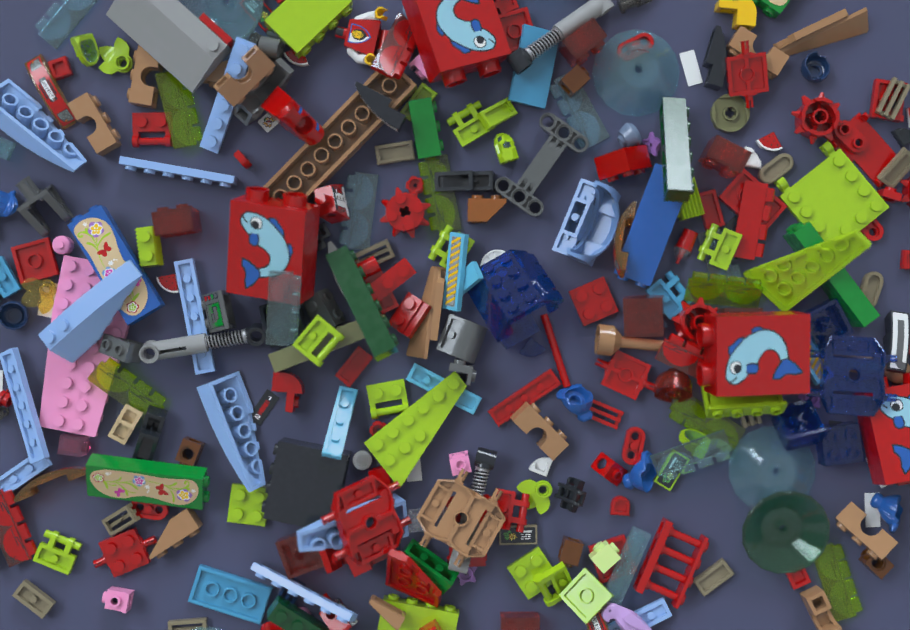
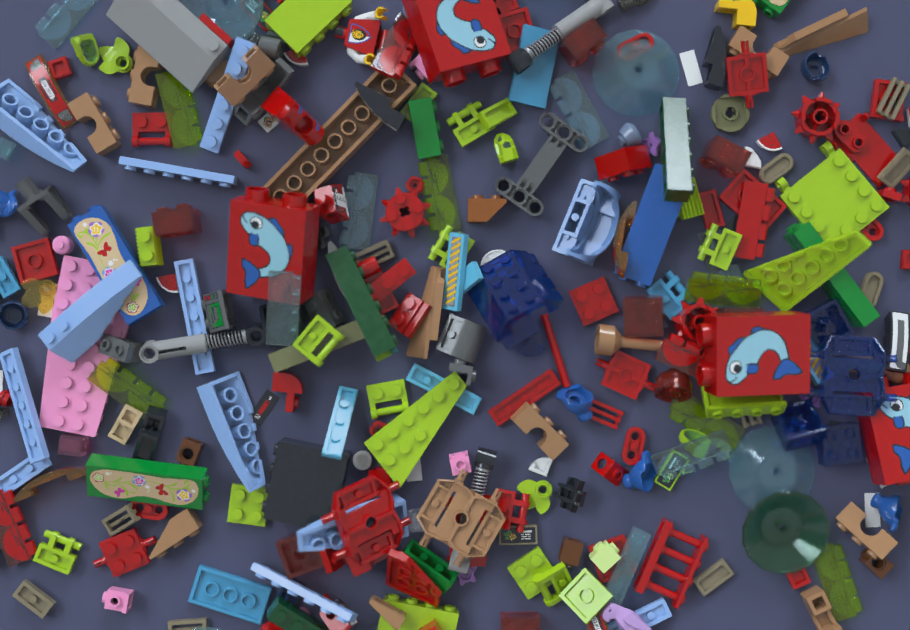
(354, 366): red tile -> none
(394, 152): dark tan tile -> none
(465, 181): black slope -> none
(574, 80): reddish brown brick -> none
(620, 506): red tile -> none
(684, 245): red piece -> none

